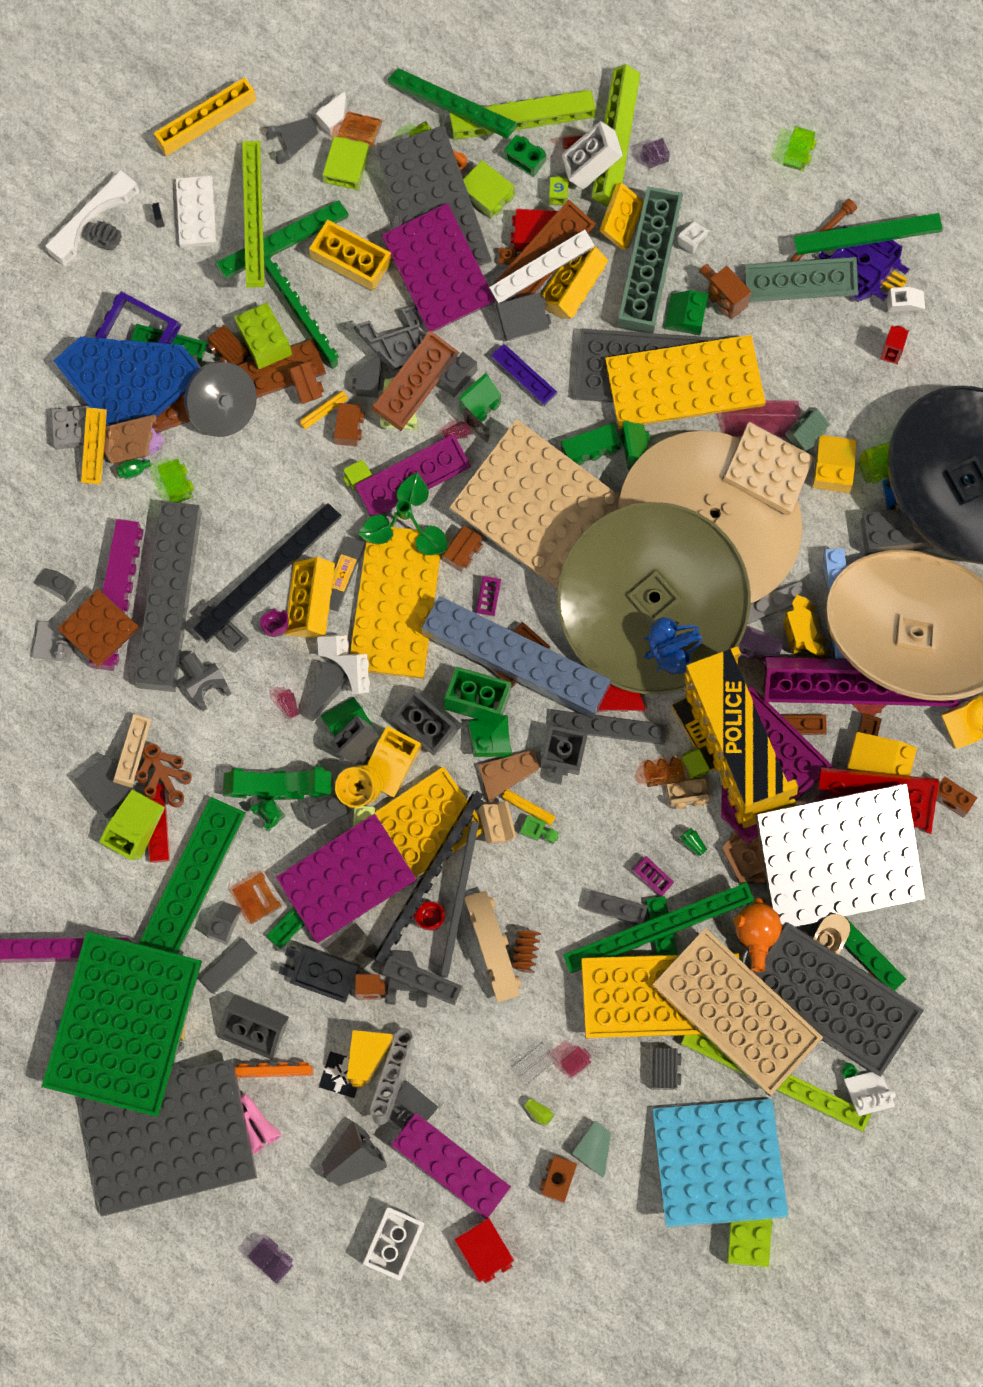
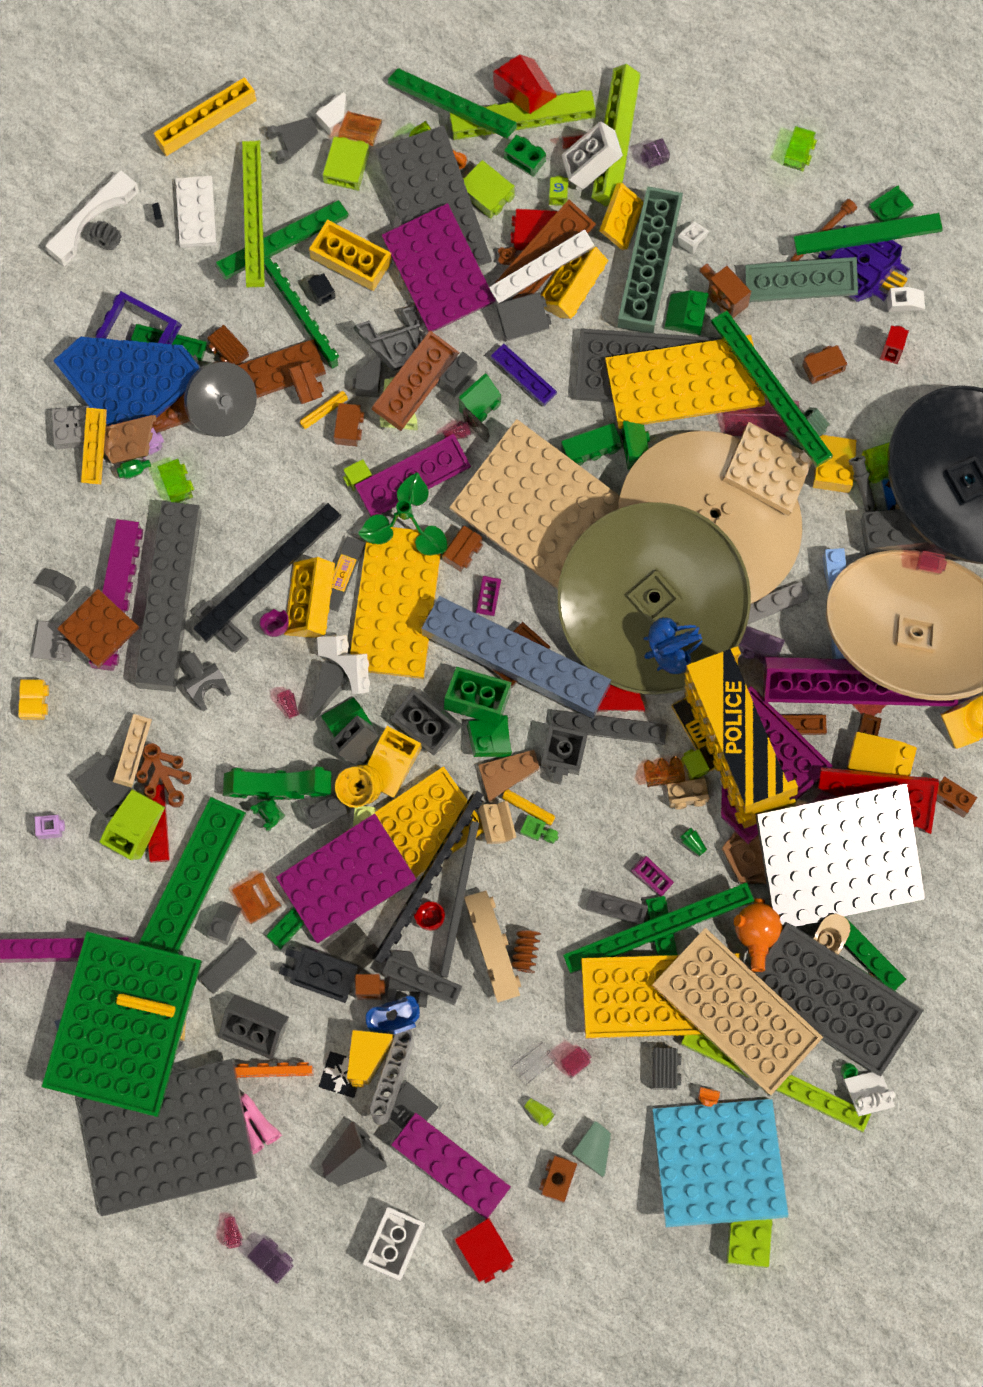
(32, 699): none -> yellow brick
(49, 826): none -> lavender window
(145, 1005): none -> yellow axle
(232, 1234): none -> clear pink cone
(263, 335): lime brick -> none
(321, 289): none -> black brick
(407, 1014): none -> blue piece
(523, 83): none -> red wedge
(708, 1096): none -> orange plate
(772, 389): none -> green plate
(804, 629): yellow slope -> none
(824, 364): none -> dark orange brick
(861, 475): none -> dark grey pin
(891, 205): none -> green plate
(931, 563): none -> clear pink brick

